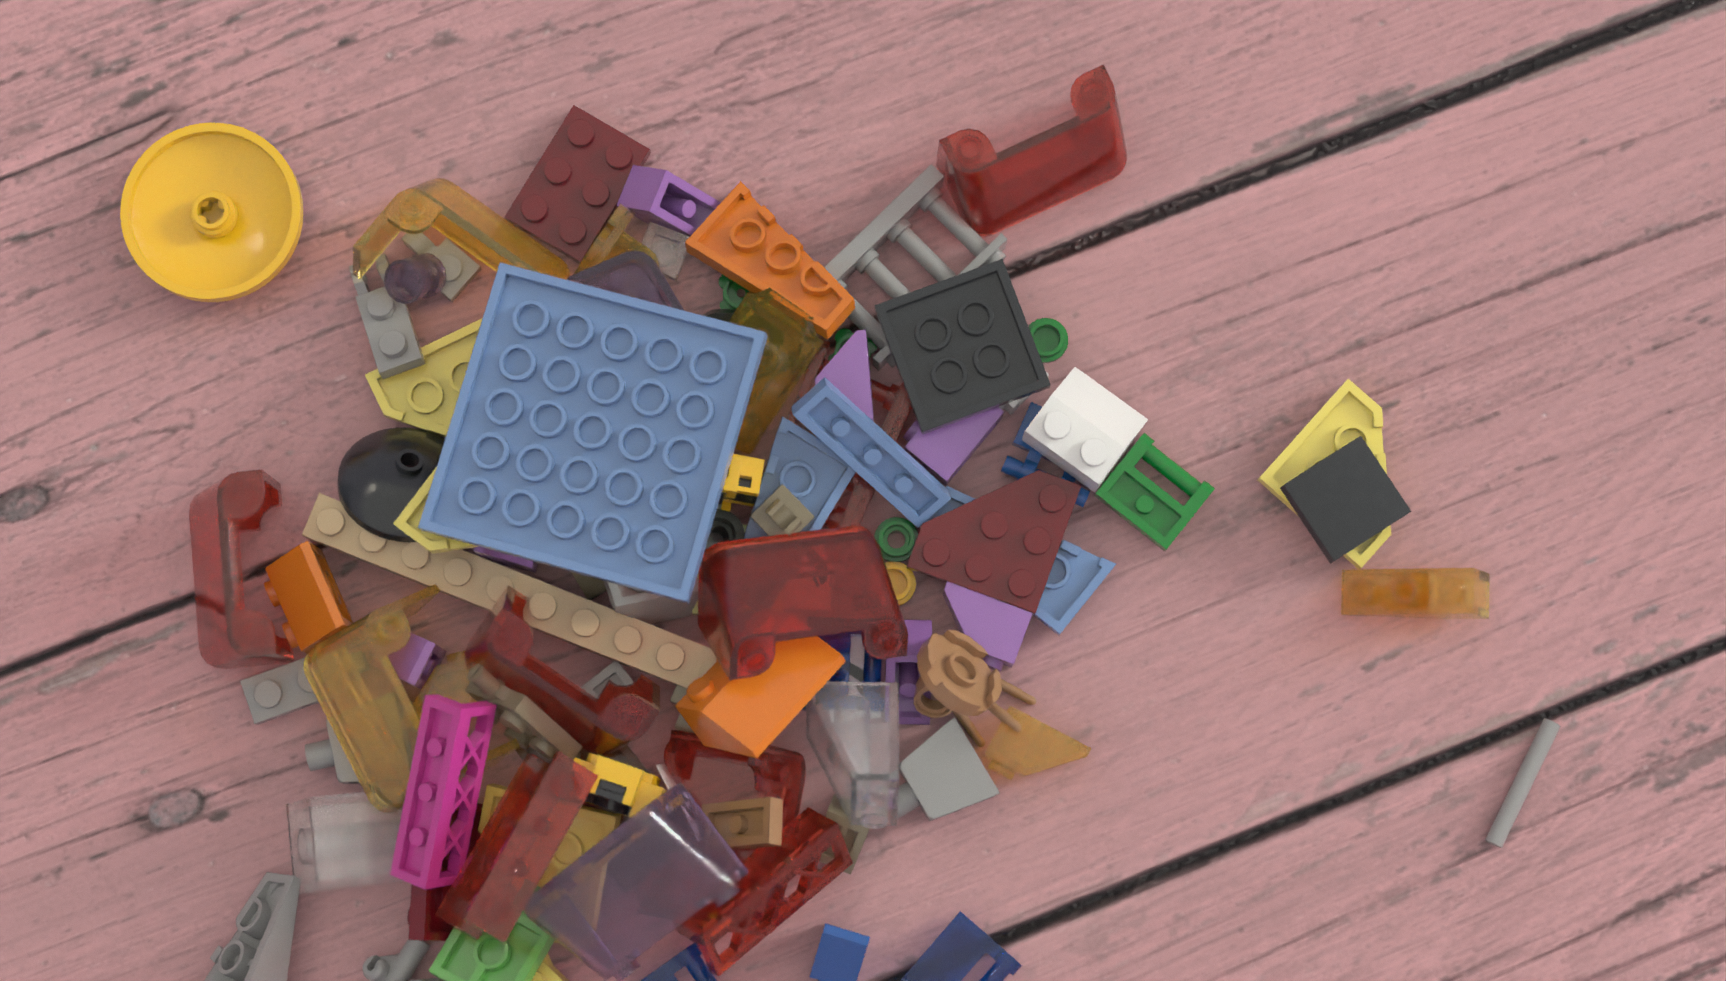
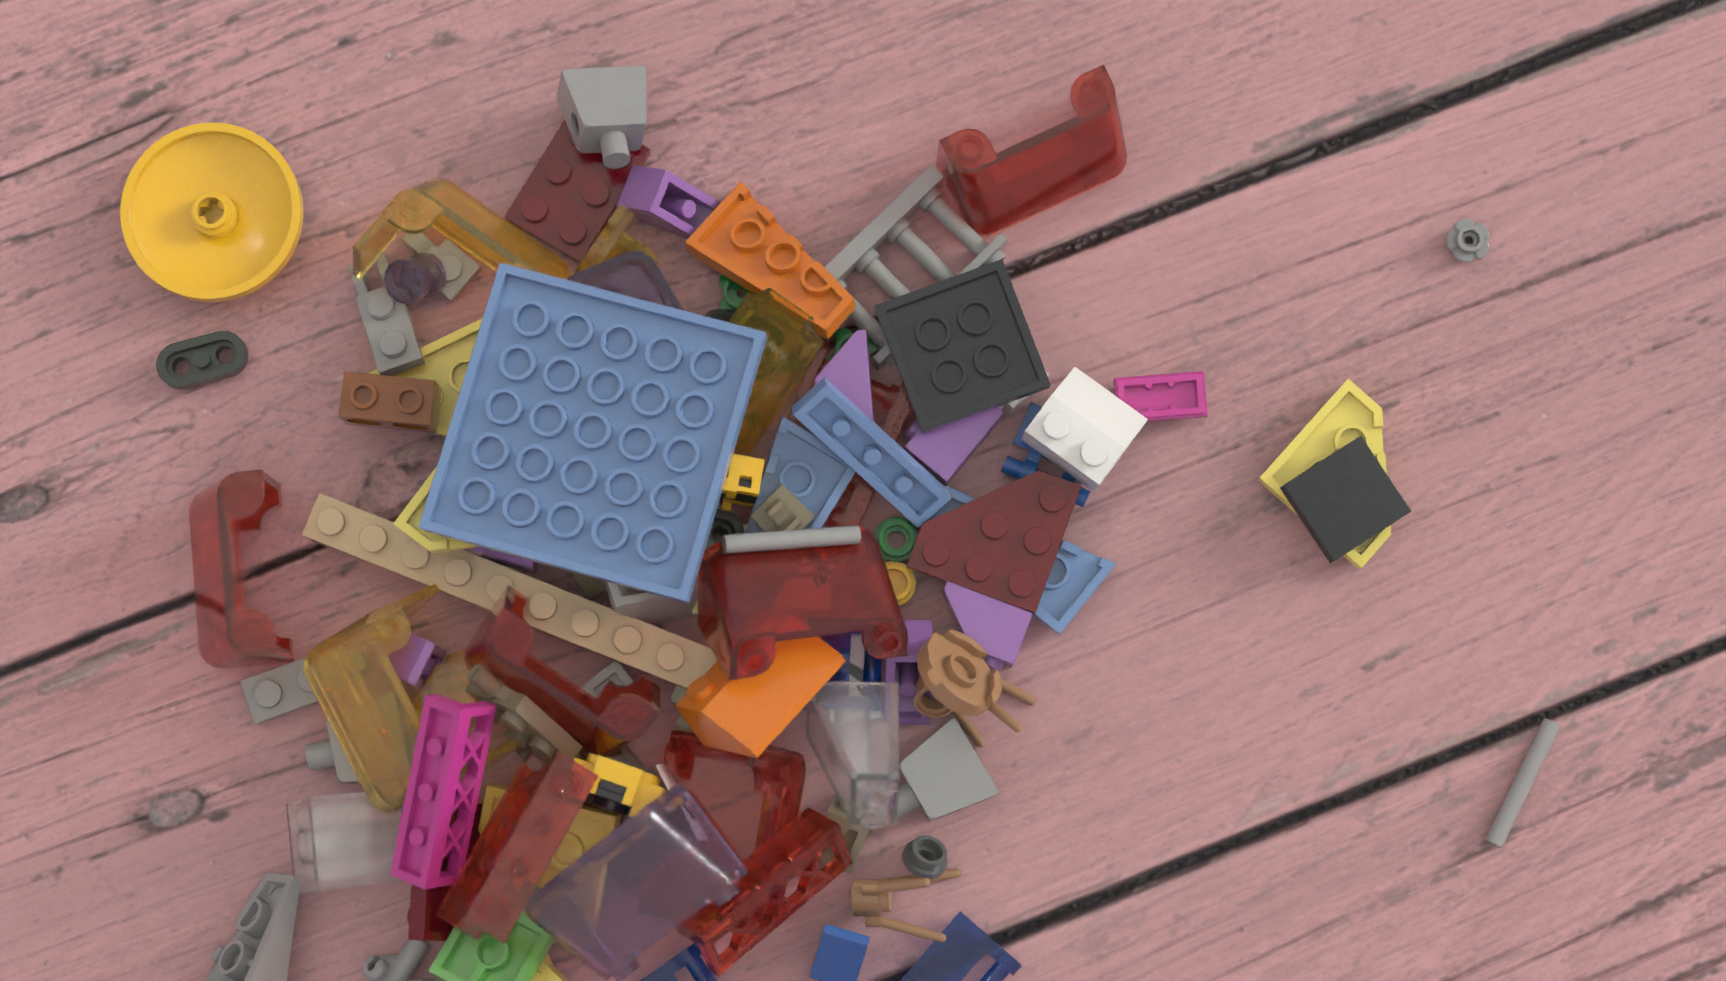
(203, 358): none -> pearl dark grey plate
(308, 596): orange slope -> none
(377, 483): black dish -> none
(390, 402): none -> dark orange brick
(605, 110): none -> light grey torso
(668, 247): clear plate -> none
(748, 822): medium nougat plate -> none
(791, 539): none -> light grey bar
(875, 896): none -> medium nougat plant
(925, 857): none -> dark grey plate
(1032, 749): clear yellow slope -> none
(1049, 338): green plate -> none
(1144, 502): green plate -> none
(1164, 395): none -> dark pink plate
(1416, 593): clear yellow slope -> none
(1456, 241): none -> light grey plate

